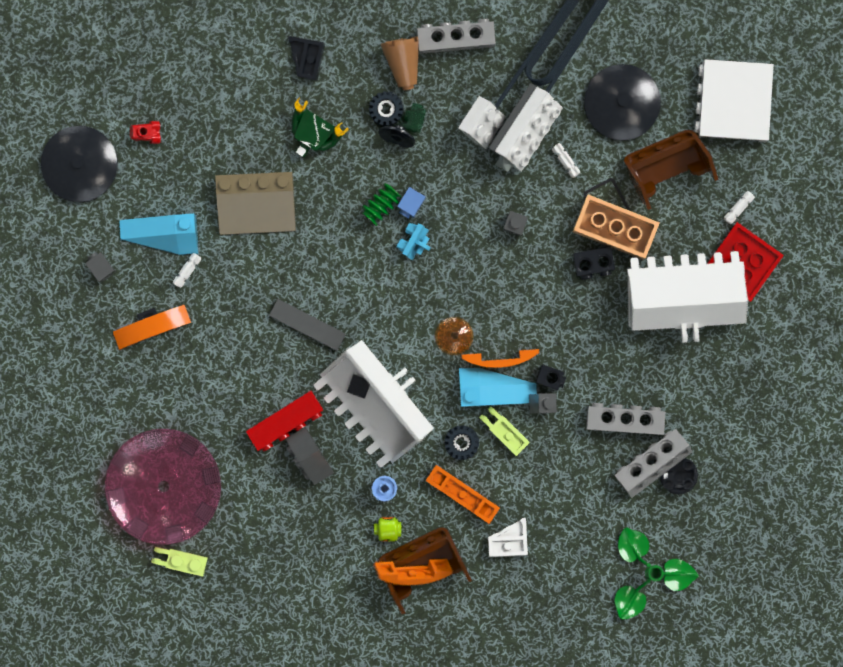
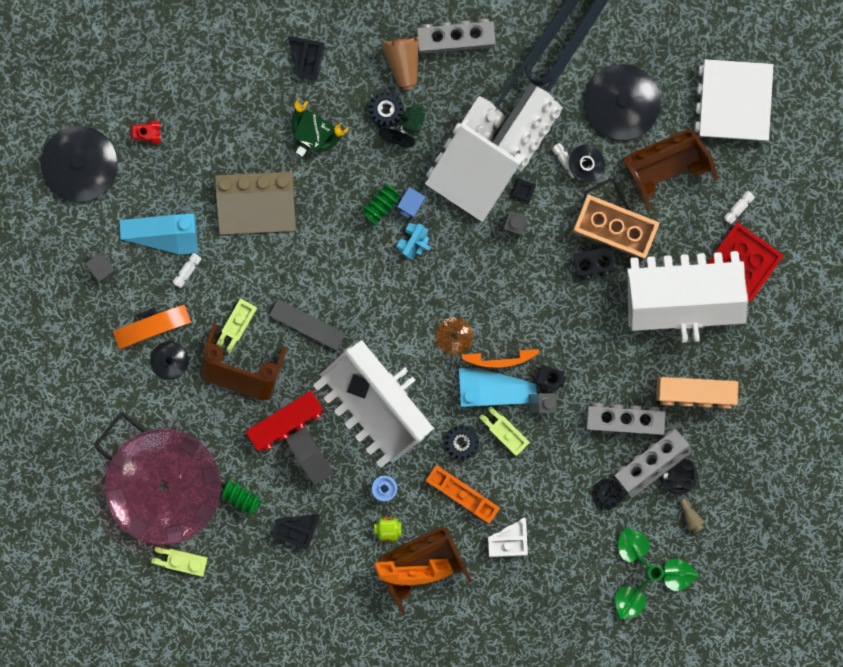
(110, 427): none -> black piece
(179, 360): none -> black dish
(237, 323): none -> yellowish green hinge
(241, 498): none -> green piece
(254, 385): none -> reddish brown windscreen
(296, 529): none -> black wing
(472, 171): none -> white panel
(523, 190): none -> black tile
(593, 159): none -> black dish
(603, 485): none -> black gear
(693, 520): none -> dark tan cone
(696, 391): none -> light nougat brick

